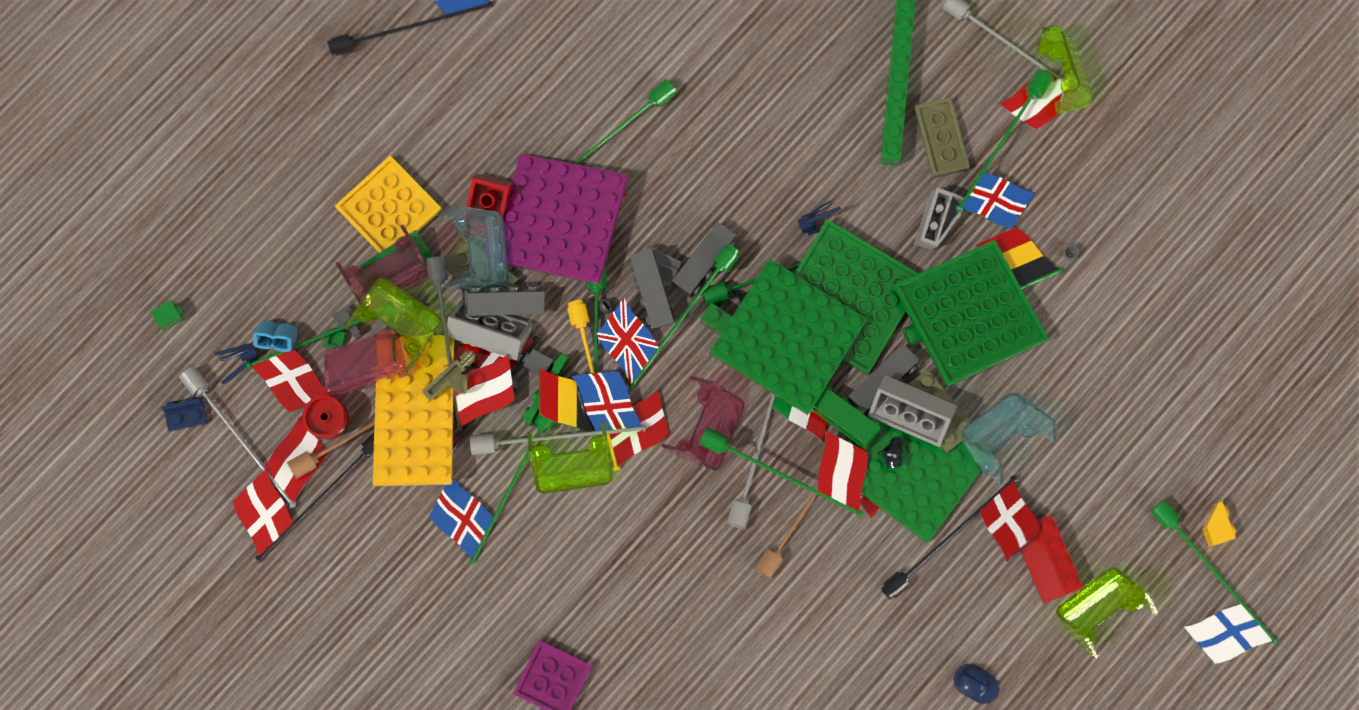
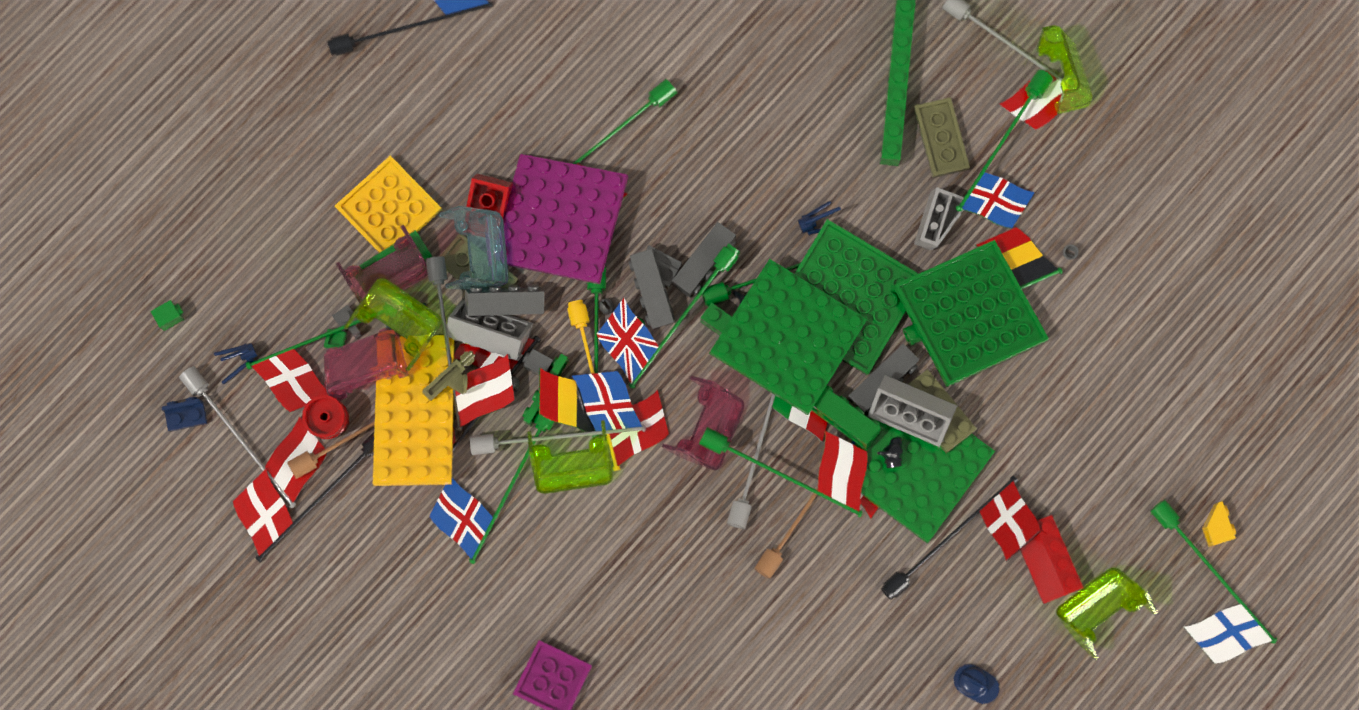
(275, 336): dark azure brick -> none
(998, 424): clear light blue windscreen -> none

